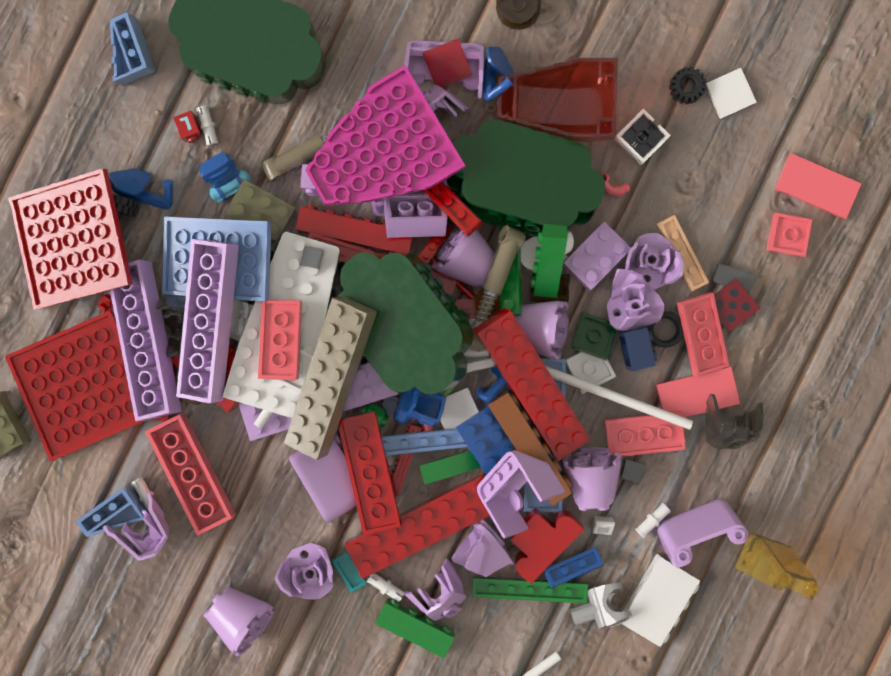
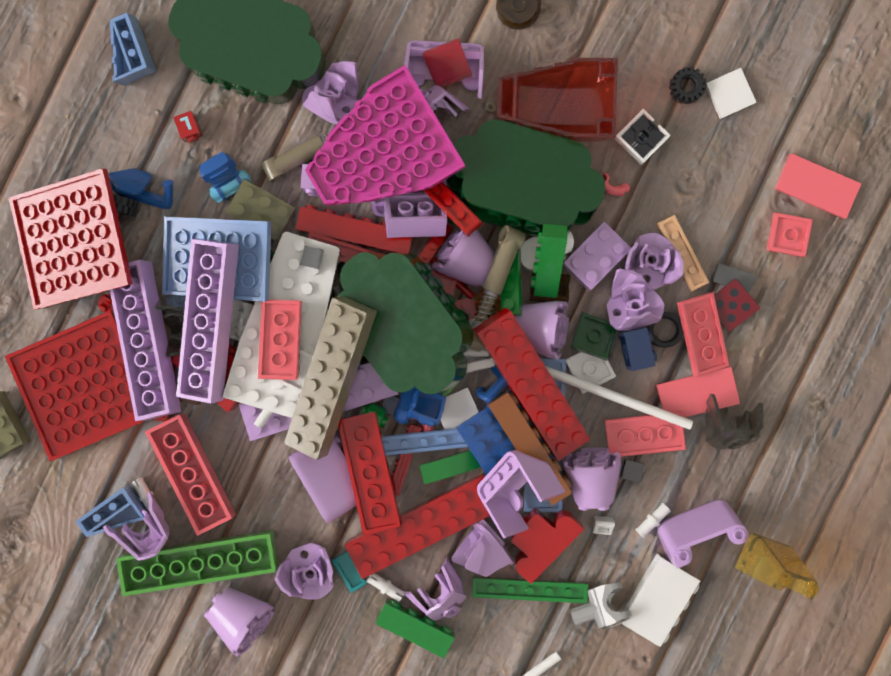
(199, 563): none -> bright green brick
(207, 125): white pin -> none
(334, 93): none -> lavender piece
(495, 63): blue piece -> none
(573, 567): blue plate -> none

